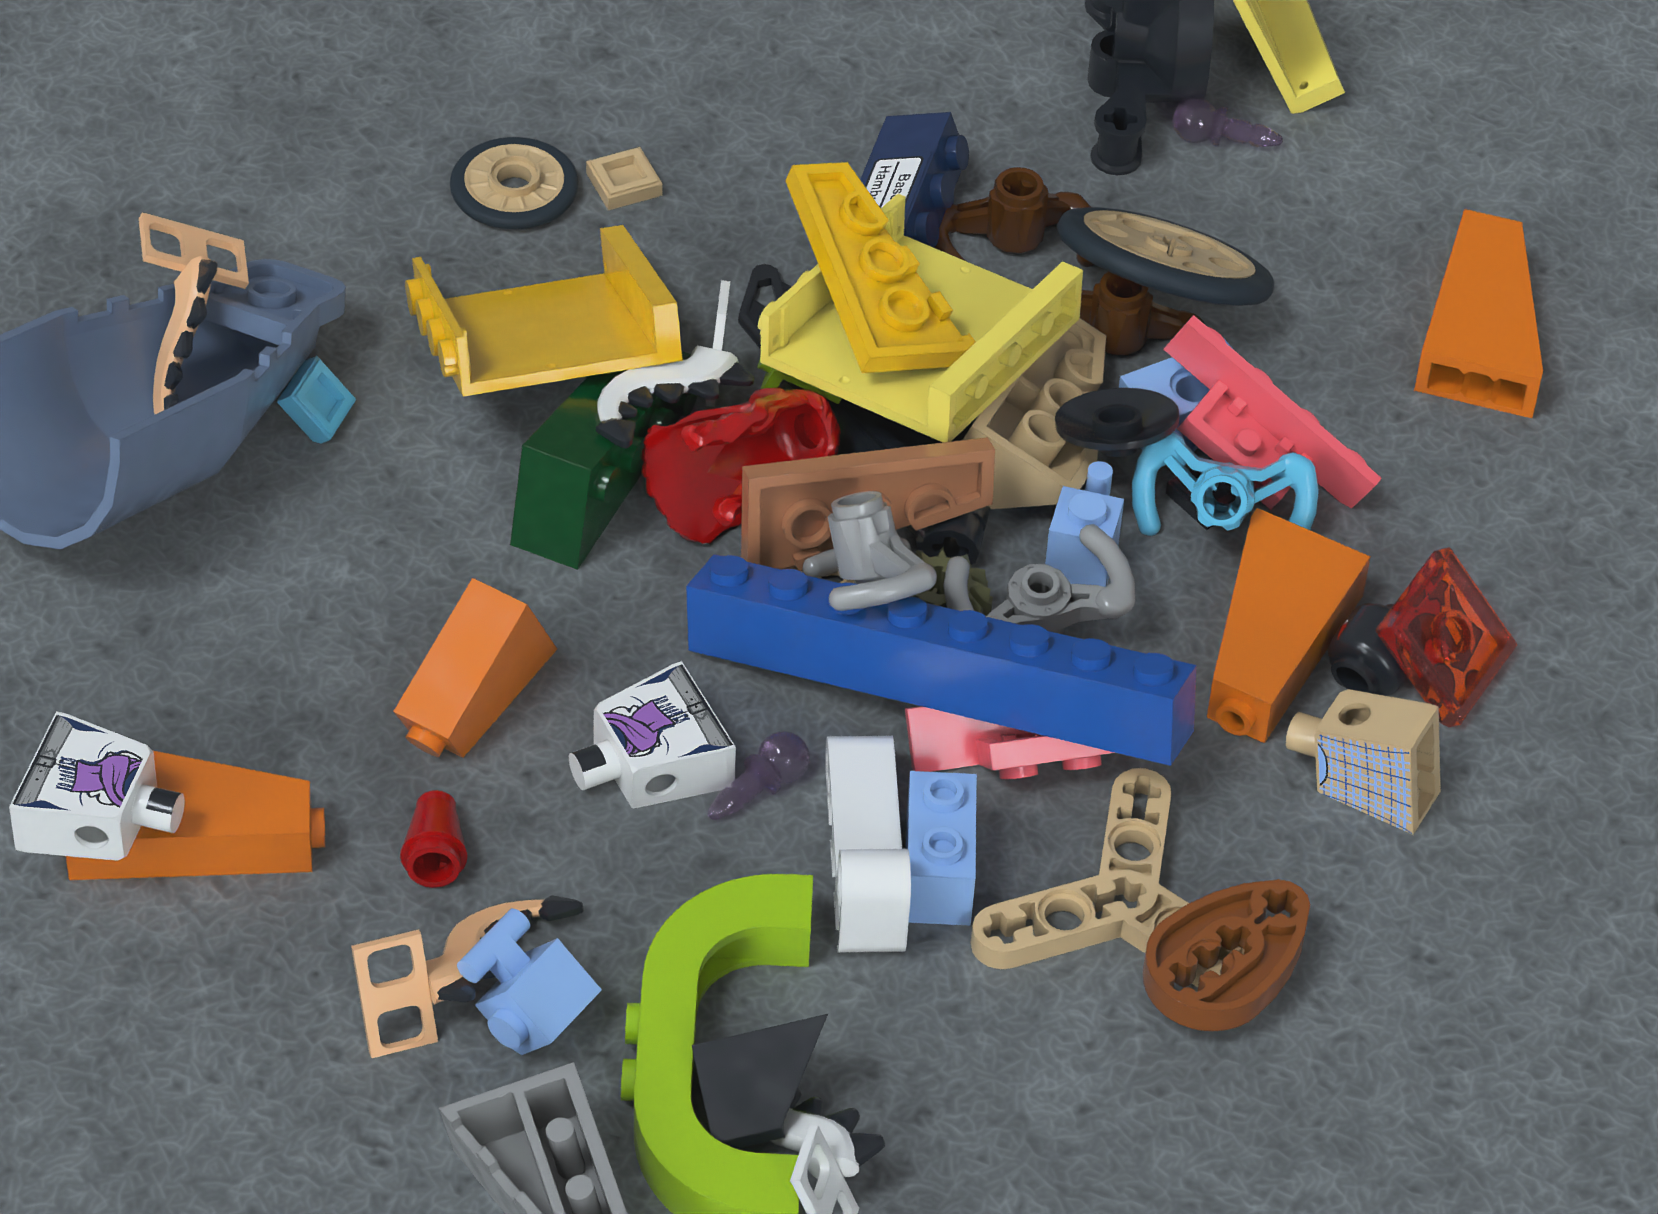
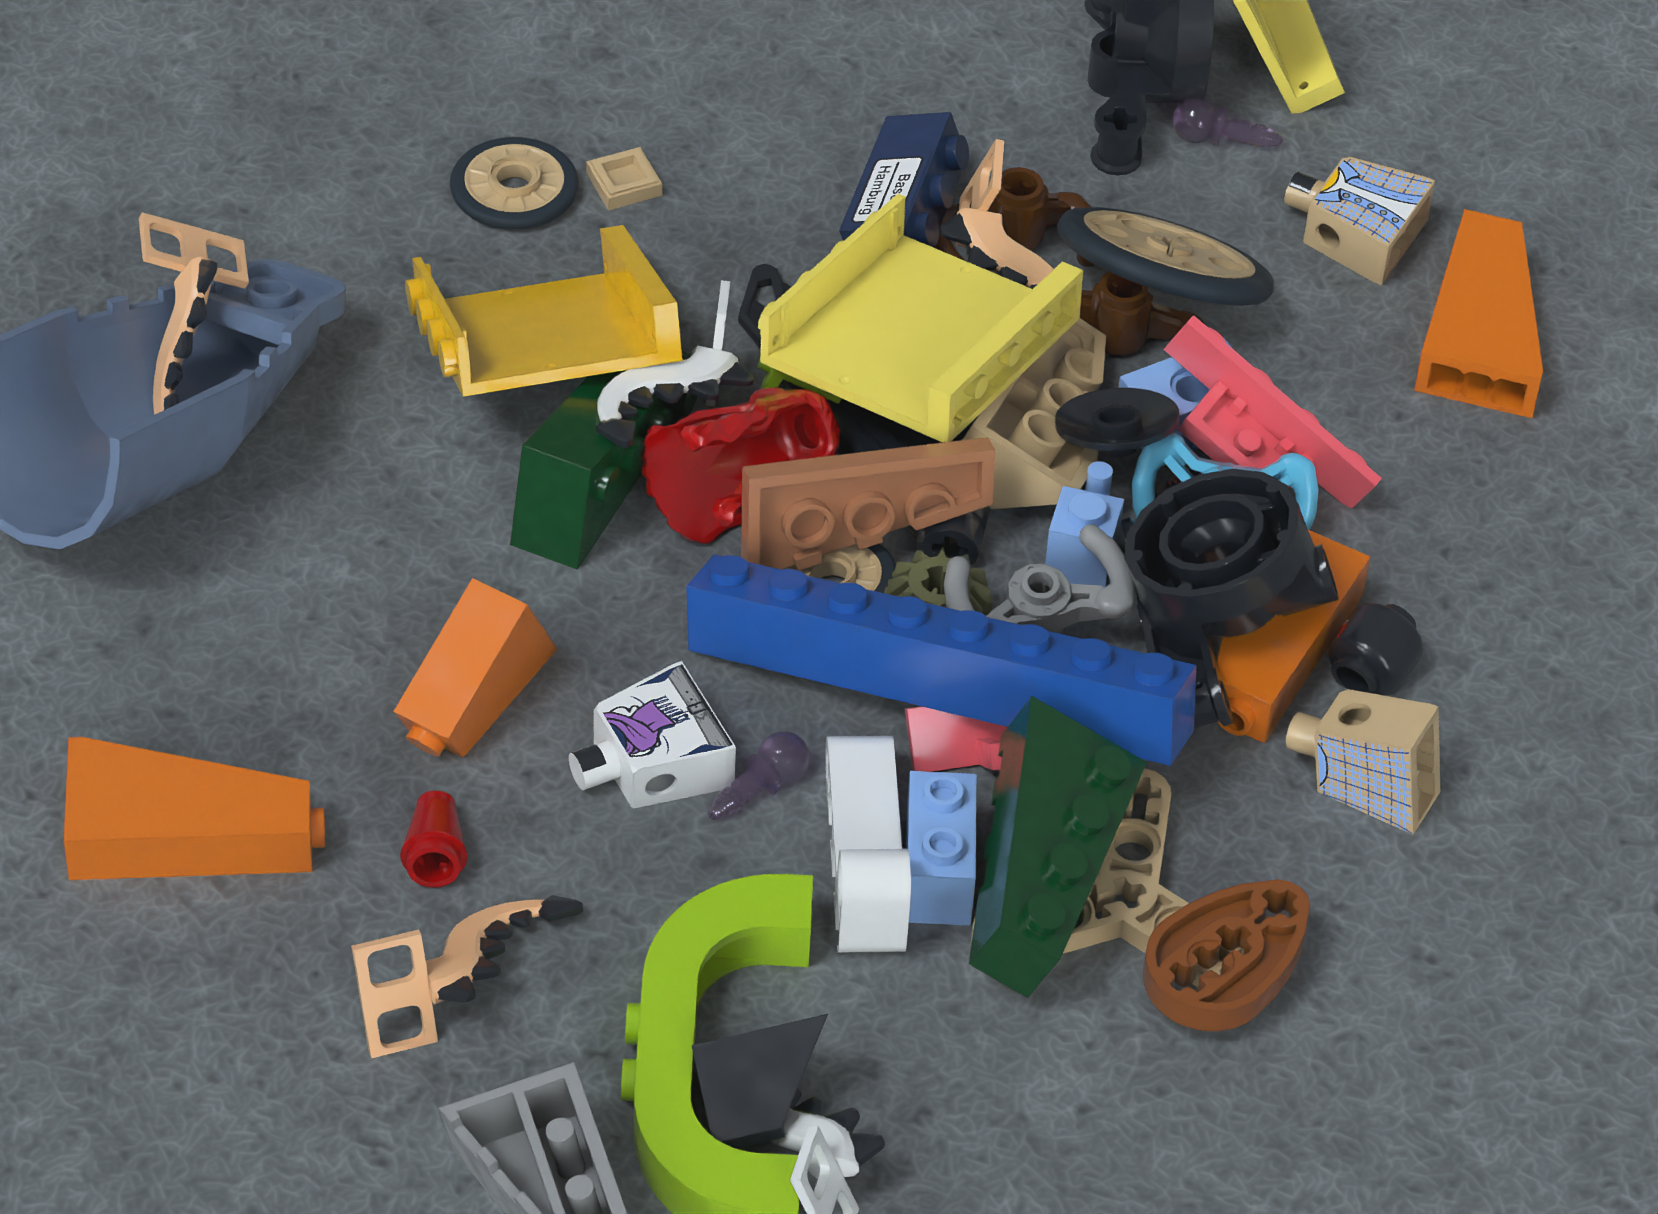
(90, 794): white torso -> none
(316, 400): medium azure tile -> none
(535, 989): light blue brick -> none
(869, 554): light grey piece -> none
(872, 278): yellow wing -> none
(985, 231): none -> light nougat piece
(1050, 833): none -> dark green wedge
(1221, 563): none -> black piece
(1362, 214): none -> tan torso
(1446, 637): clear red tile -> none

